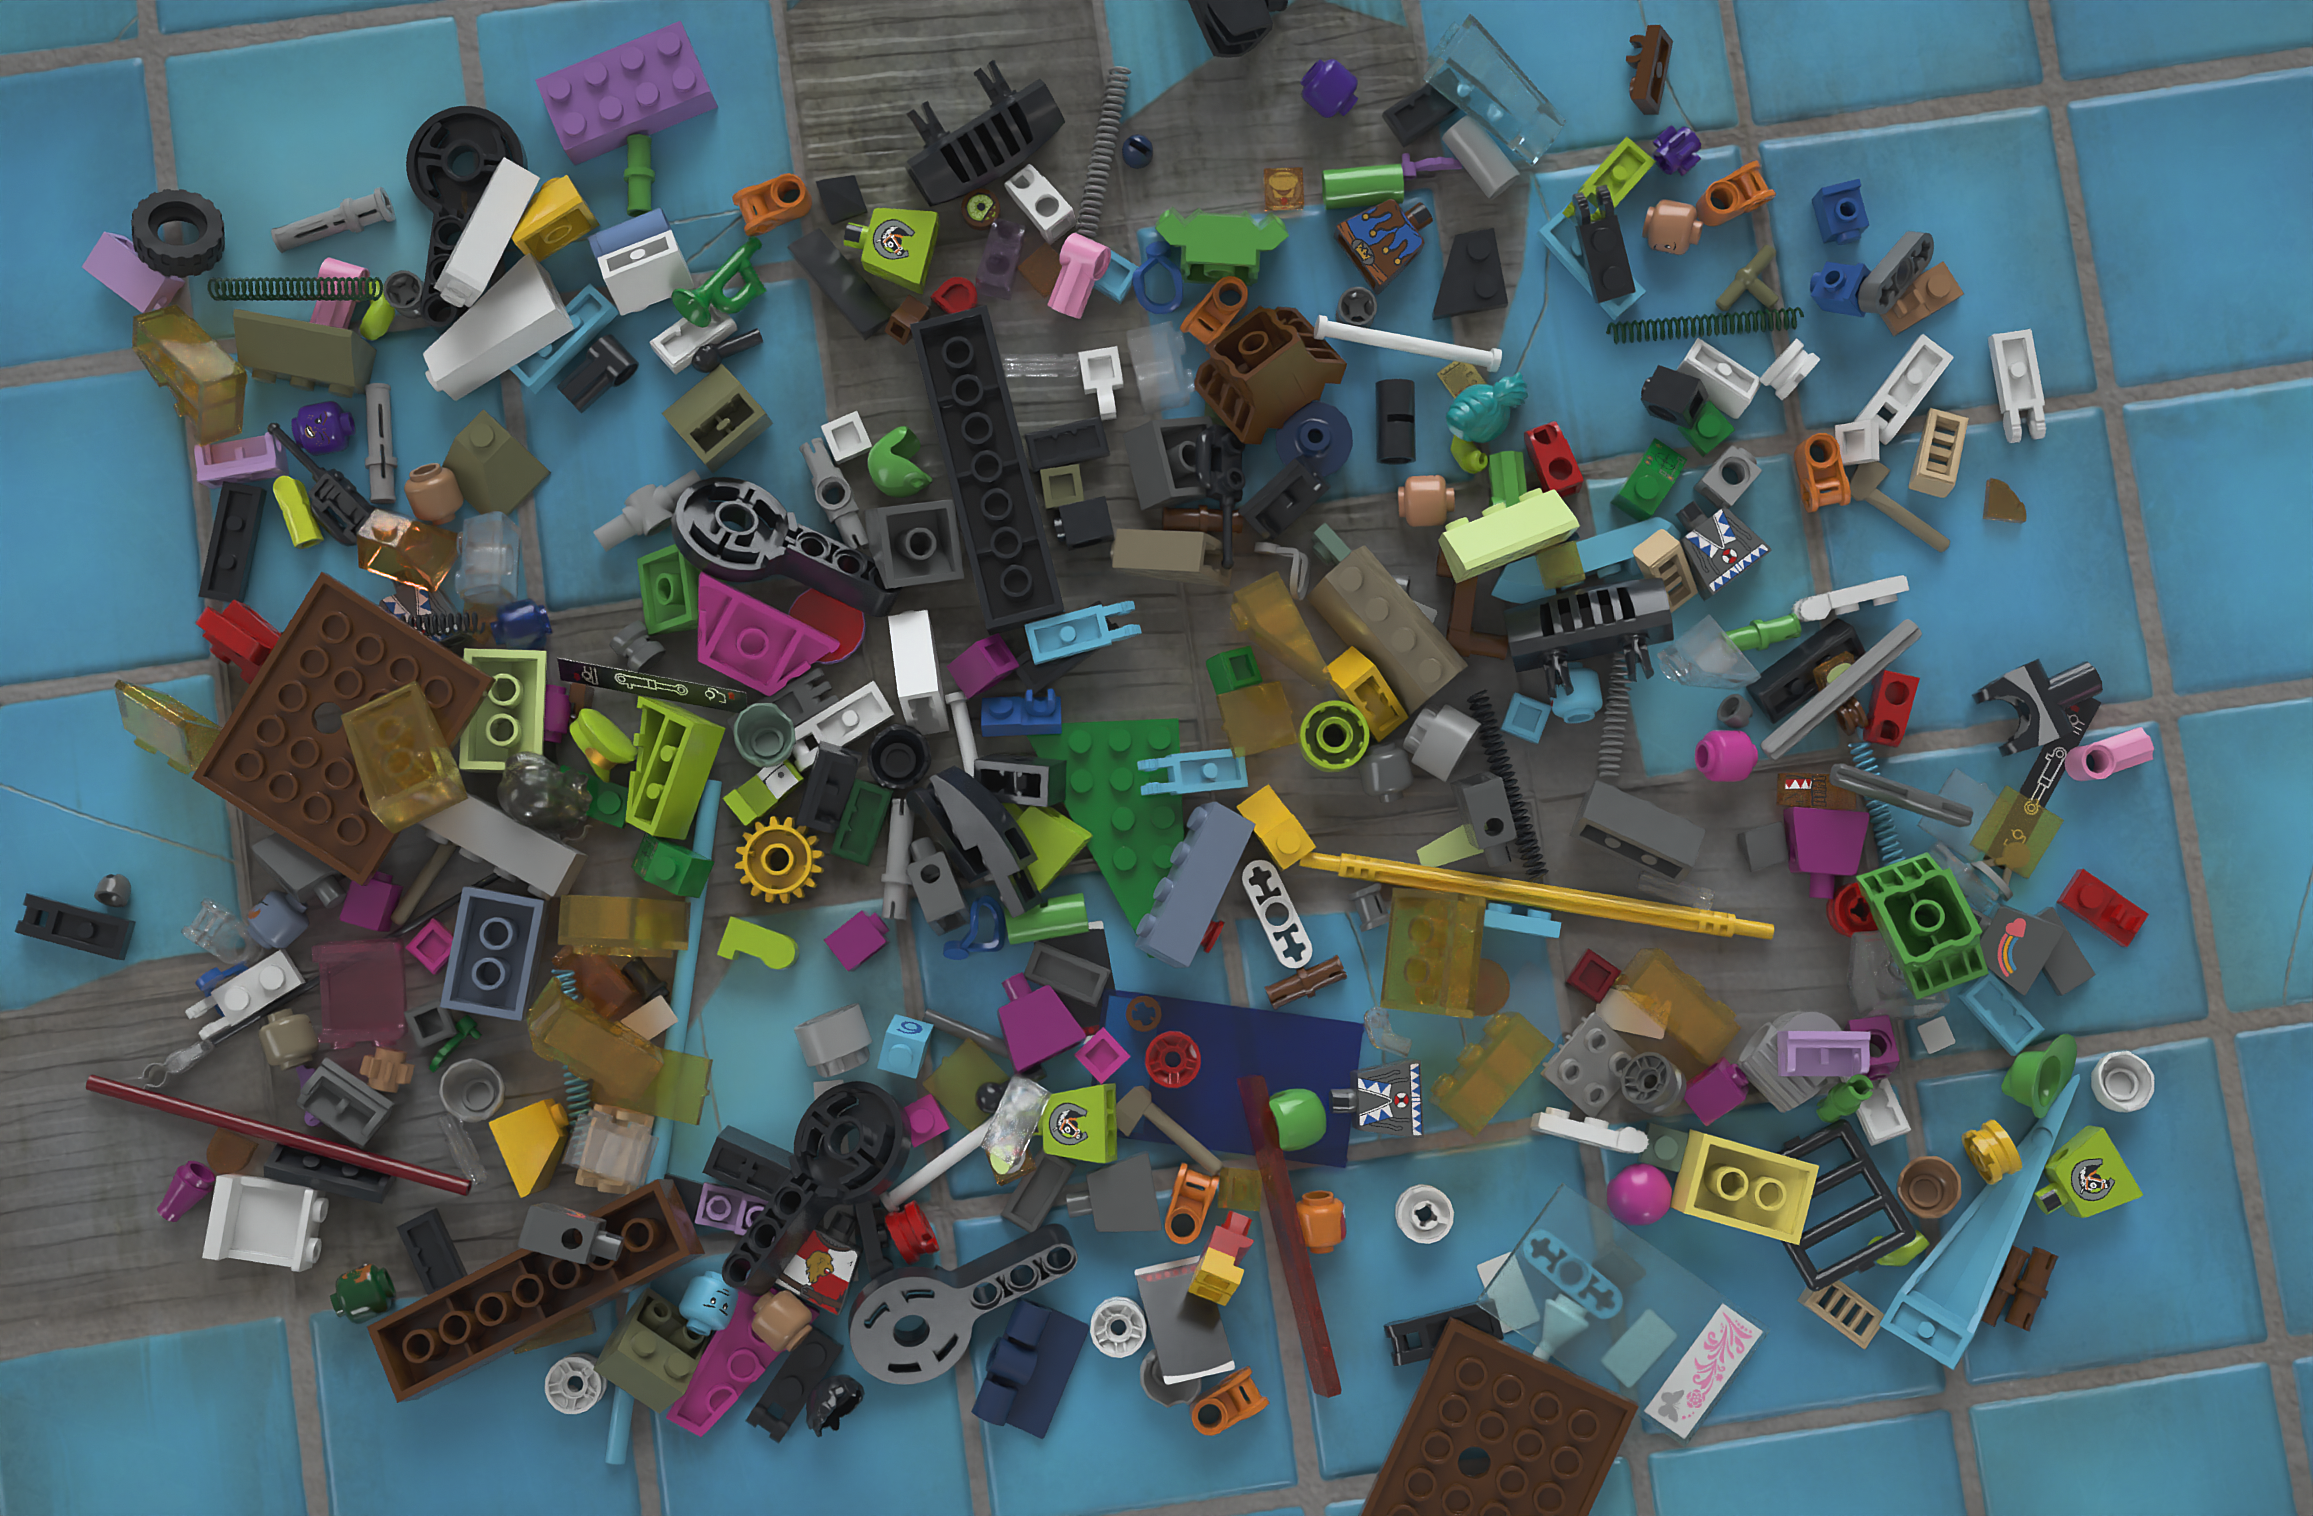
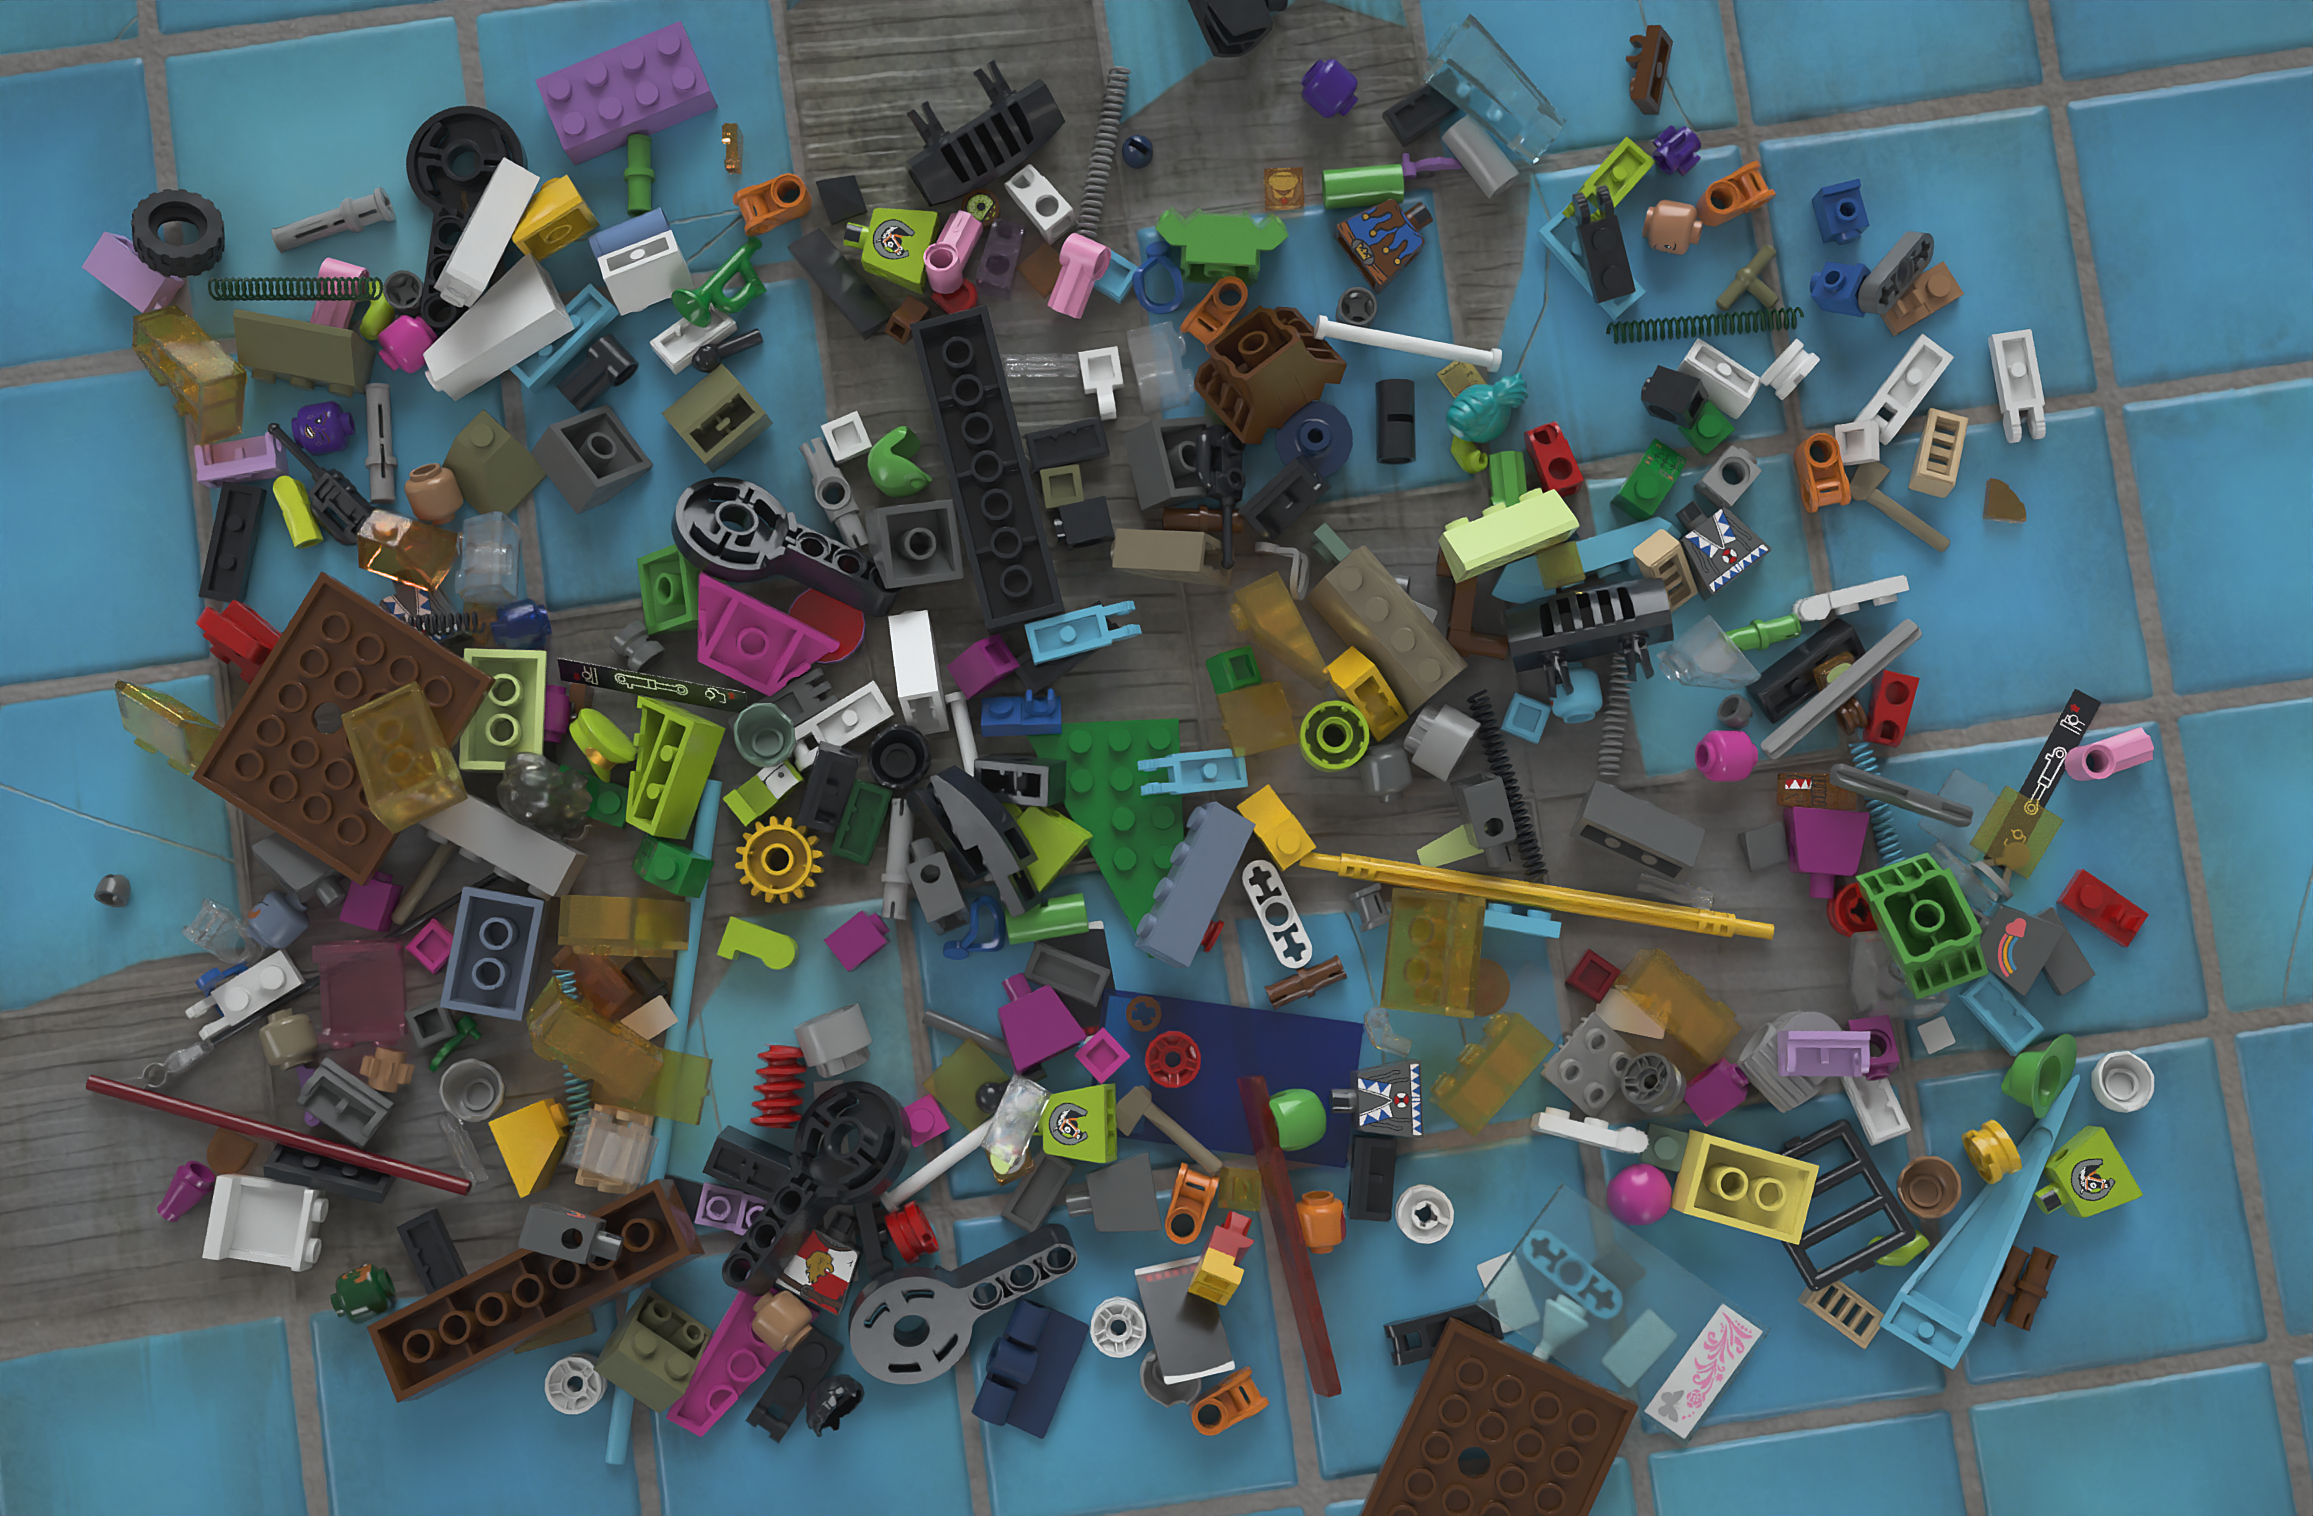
(76, 927): black plate -> none
(405, 343): none -> dark pink head
(590, 458): none -> dark grey slope
(646, 512): light grey pin -> none
(708, 1303): medium azure head -> none
(733, 139): none -> clear orange tile
(779, 1087): none -> red piece
(905, 1046): medium azure brick -> none
(952, 252): none -> bright pink piece
(1371, 1178): none -> black hinge
(1425, 500): nougat head -> none
(1471, 277): black wing -> none
(1844, 1098): bright green pin -> none
(2040, 701): black connector -> none

